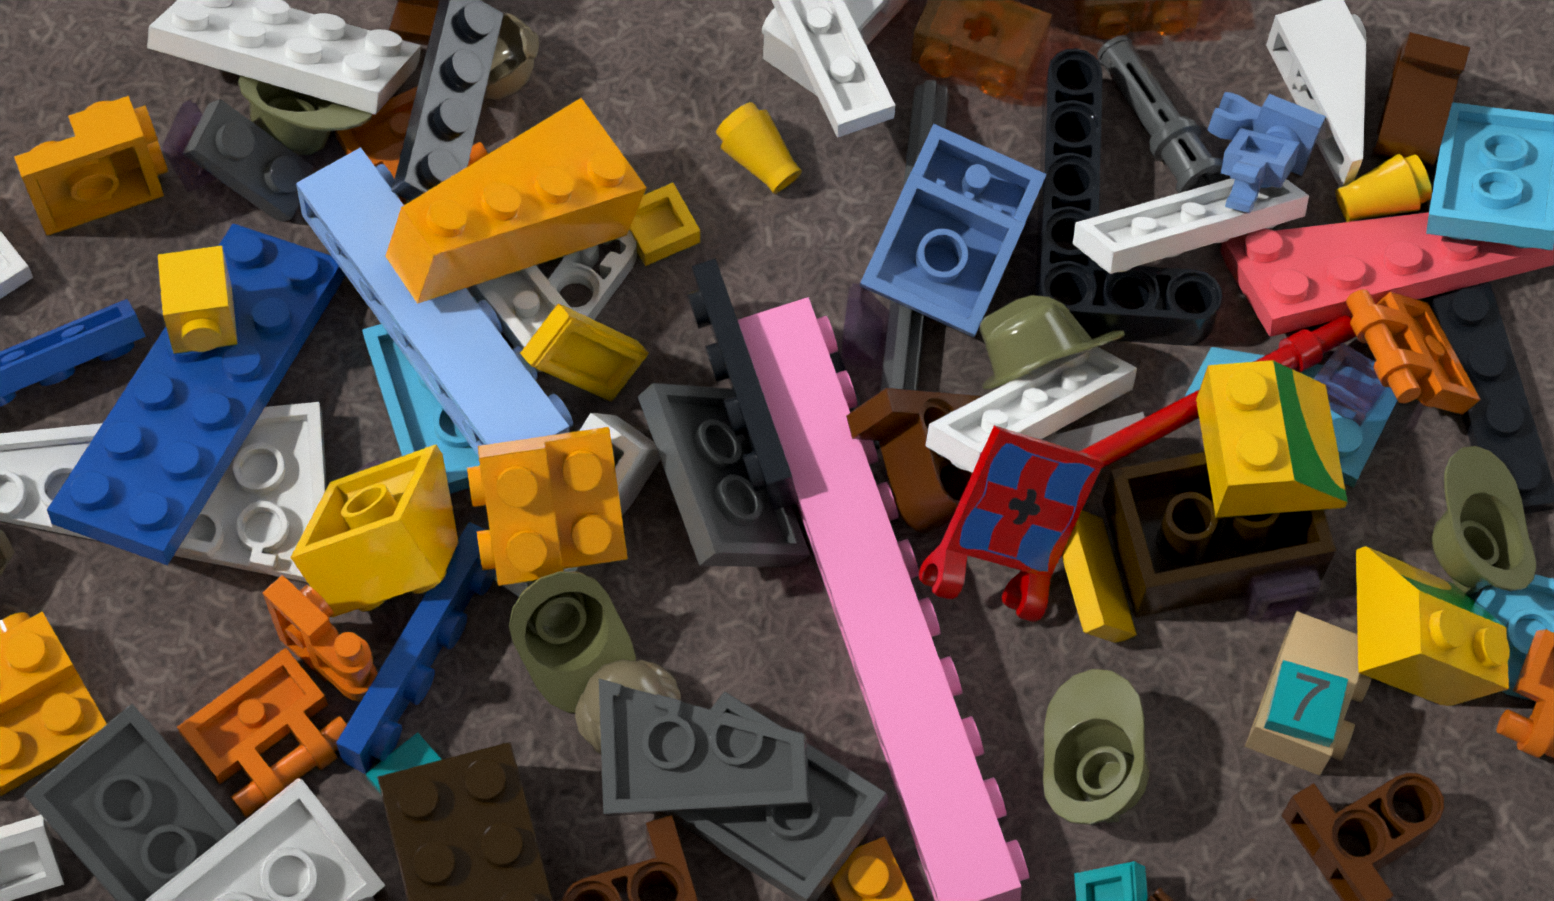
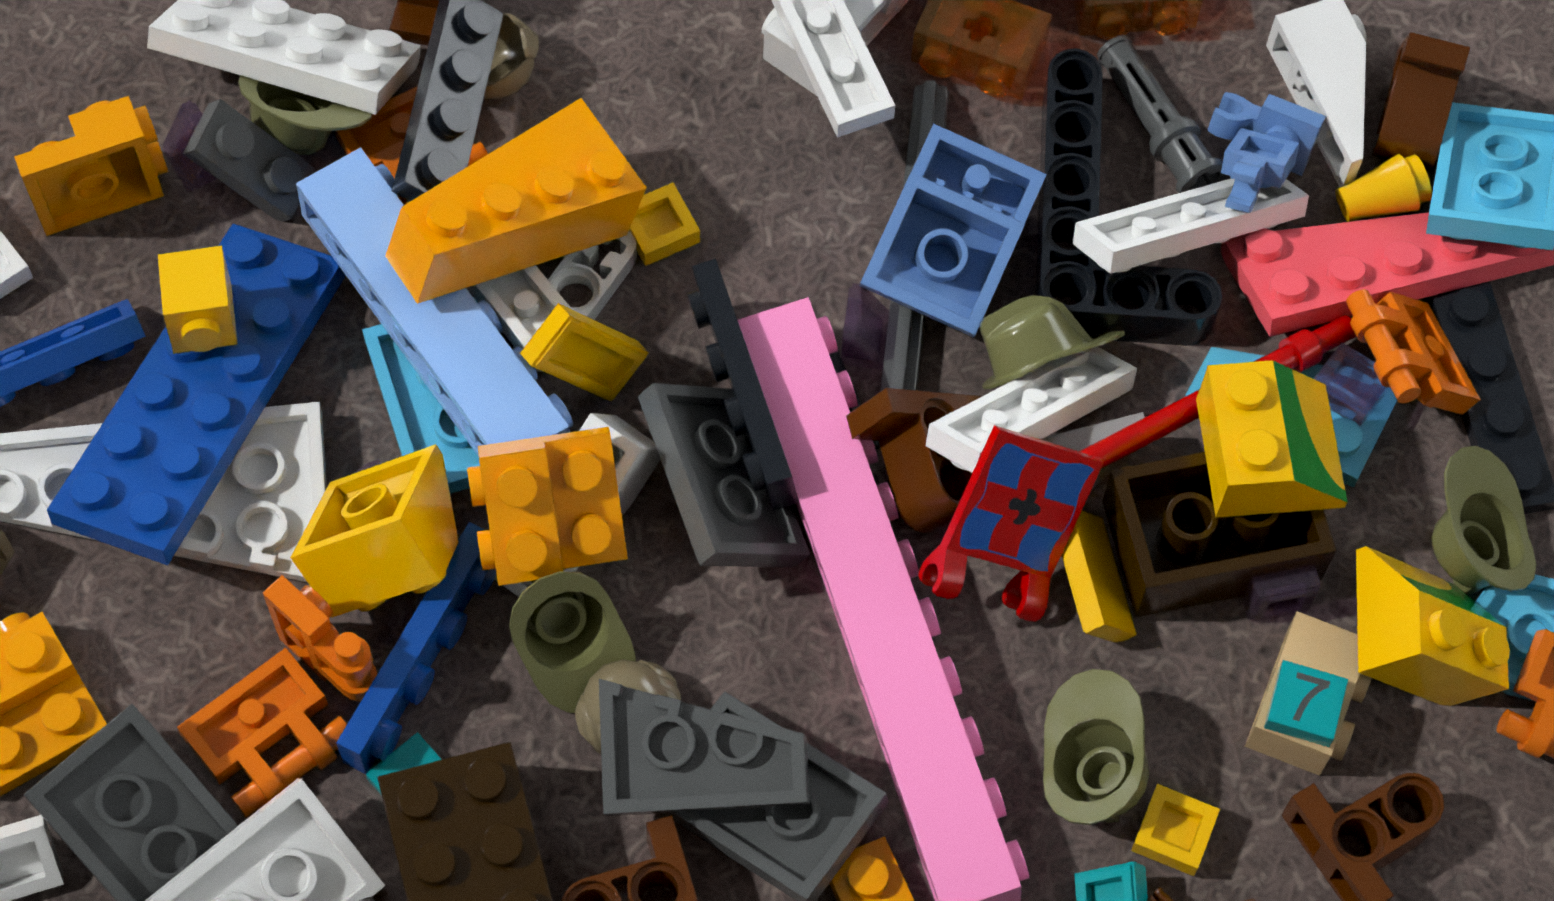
(757, 145): yellow cone -> none
(1175, 830): none -> yellow plate

